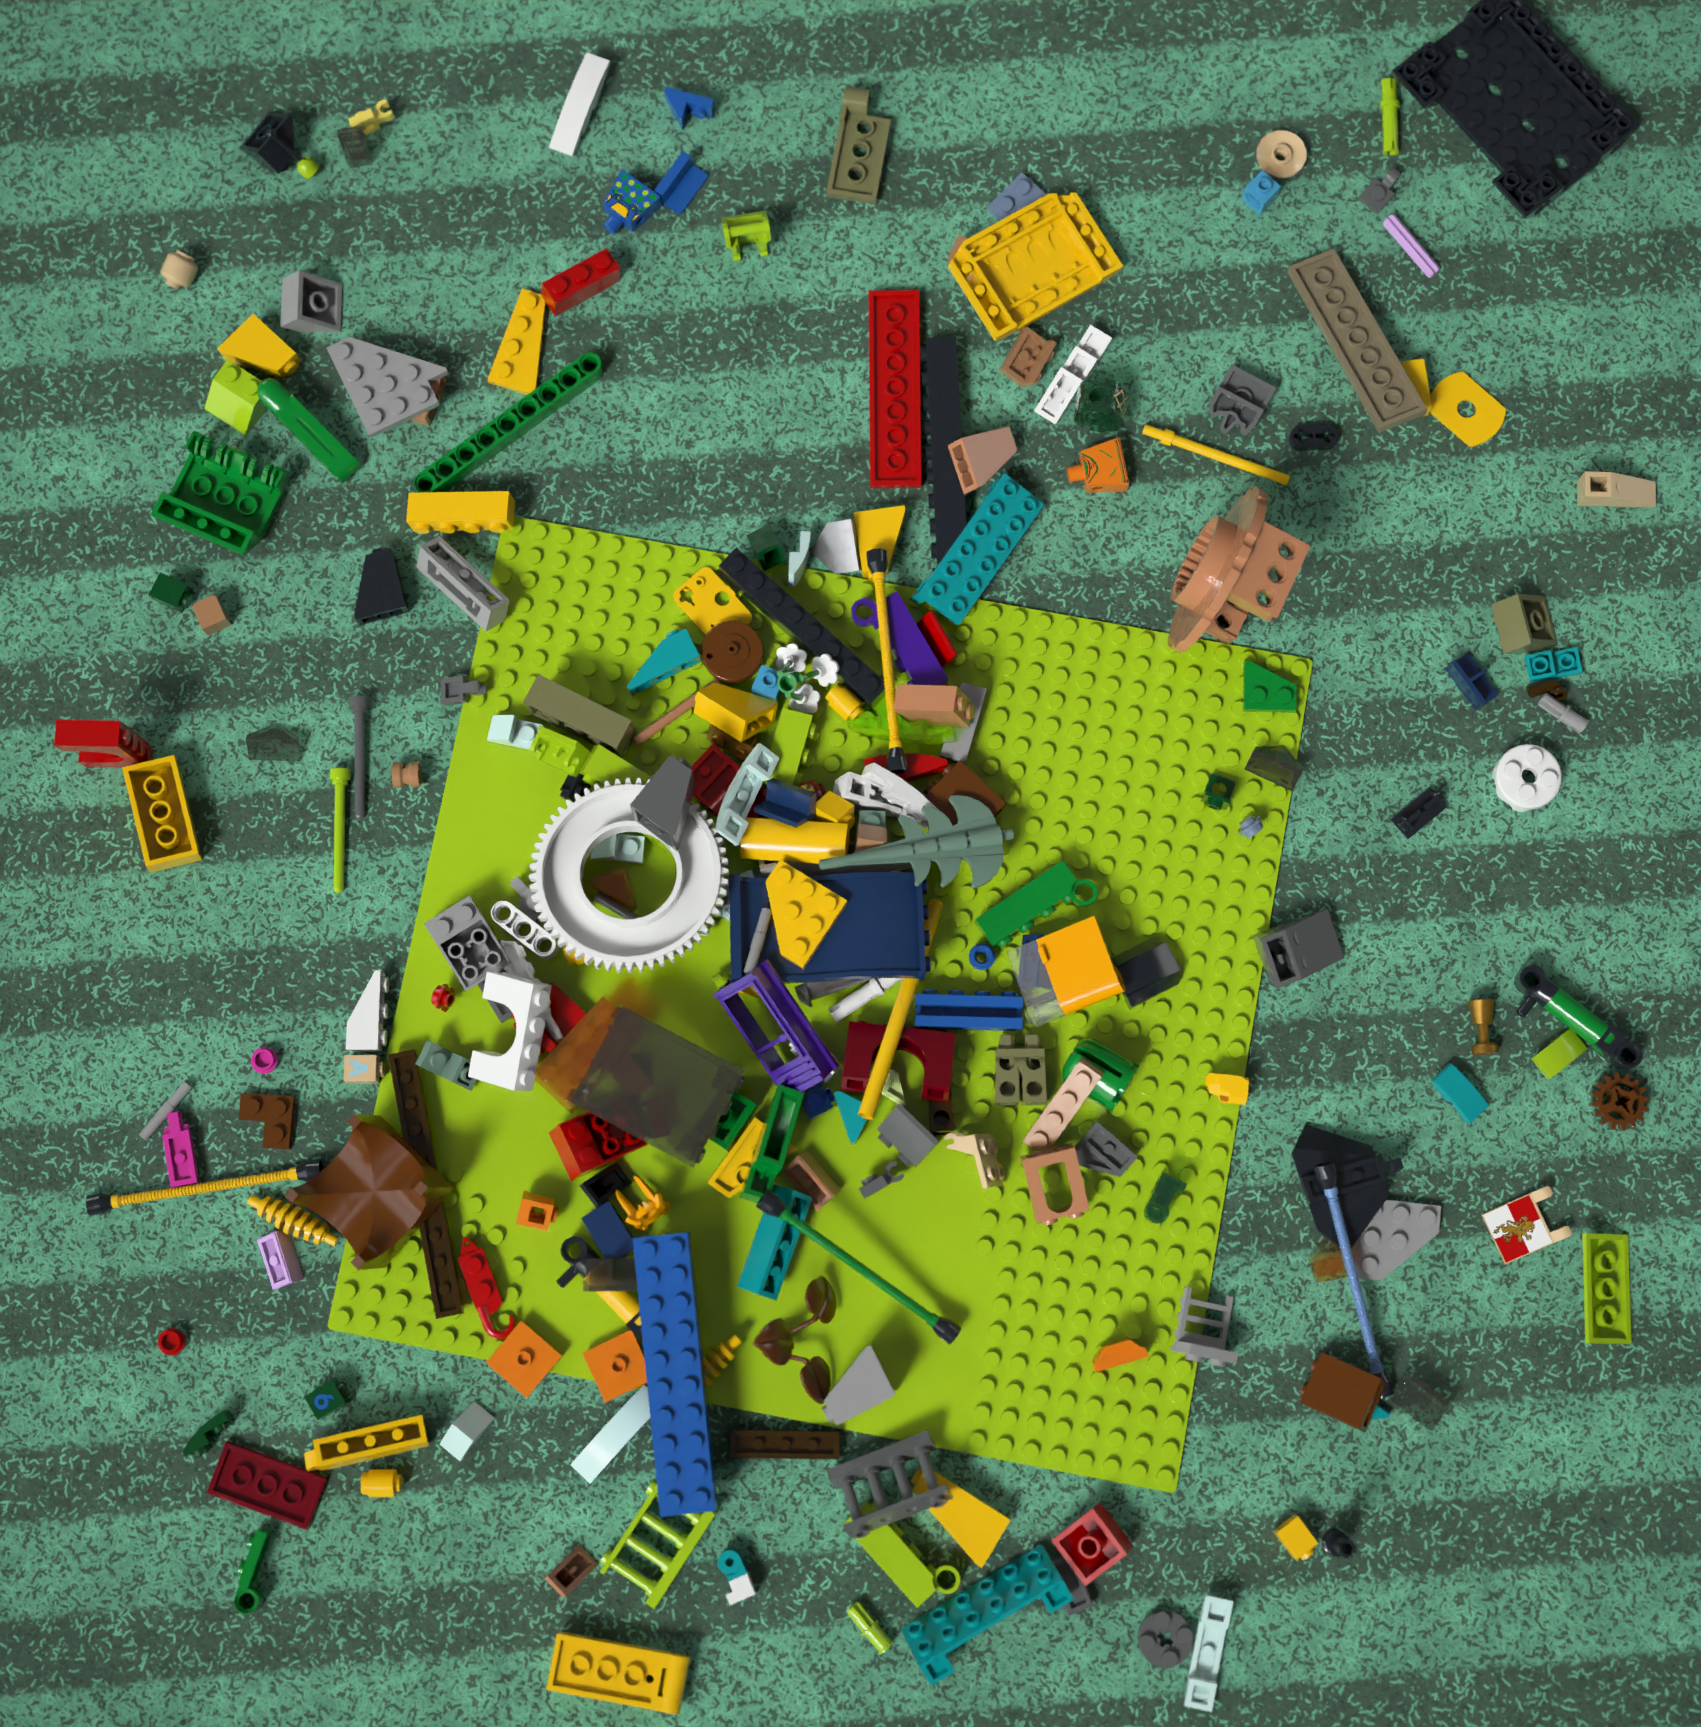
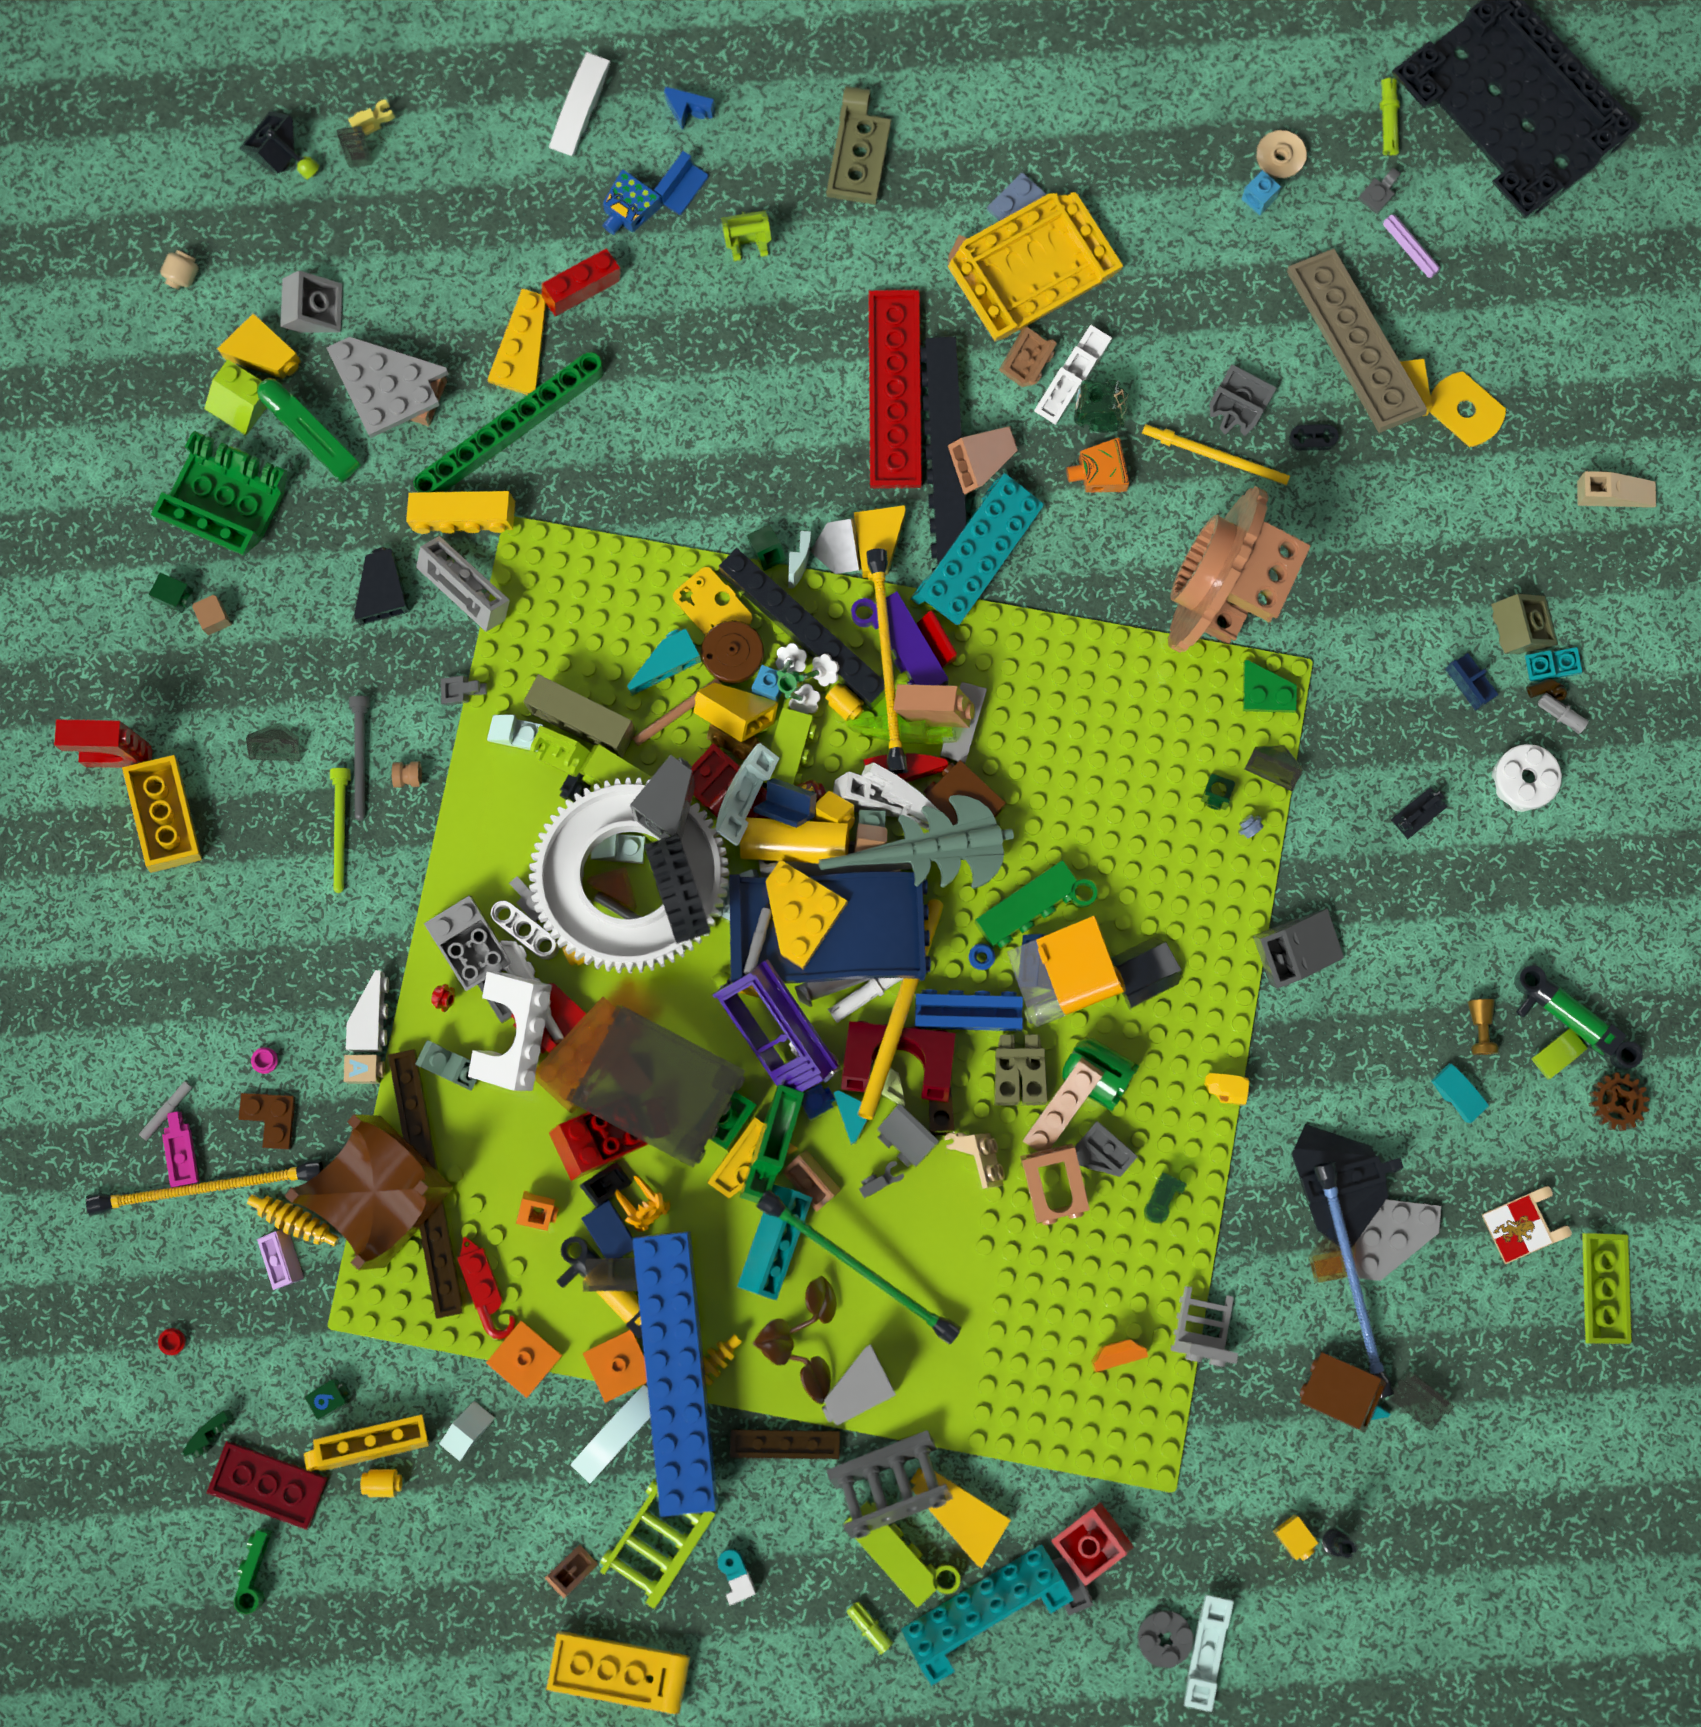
(677, 888): none -> black tyre

